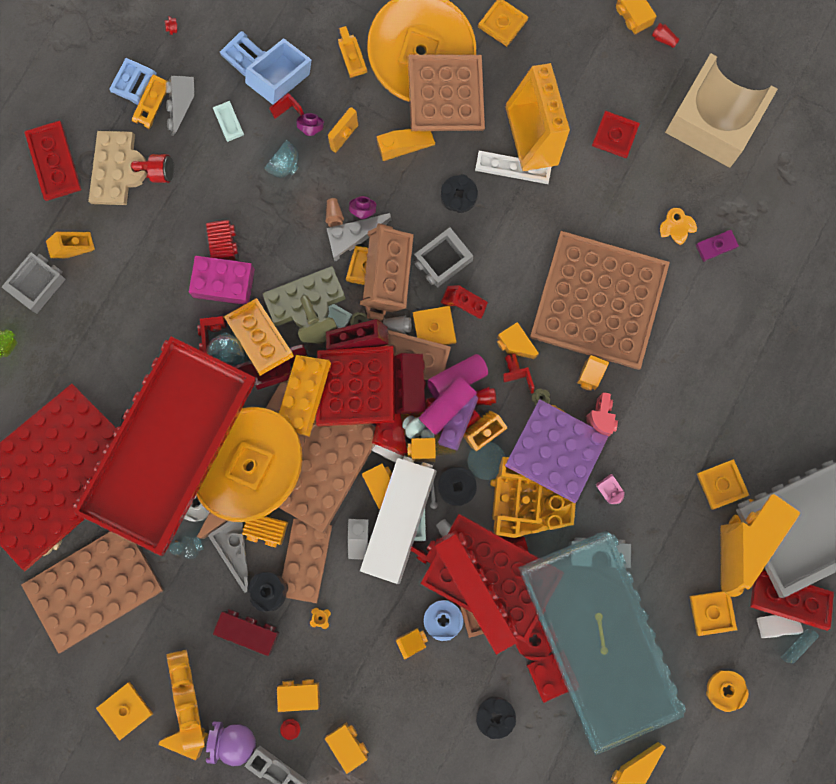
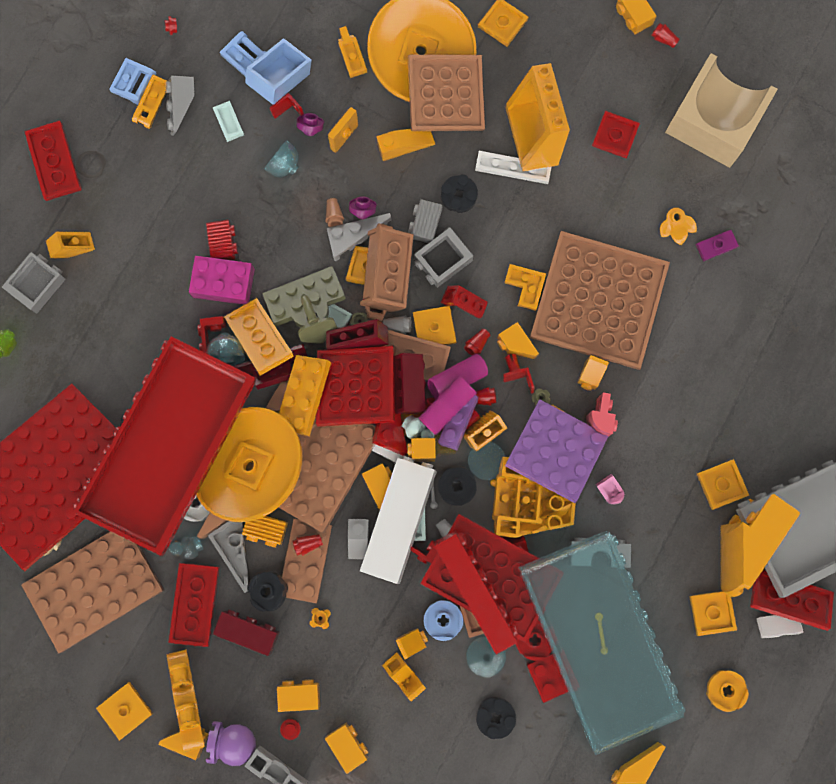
(121, 167): tan plate -> none
(194, 605): none -> red plate
(306, 544): none -> red cone
(404, 676): none -> light orange slope
(426, 221): none -> light grey brick
(475, 658): none -> clear light blue dish
(477, 342): none -> red cone
(530, 282): none -> light orange plate
(800, 646): clear light blue tile -> none

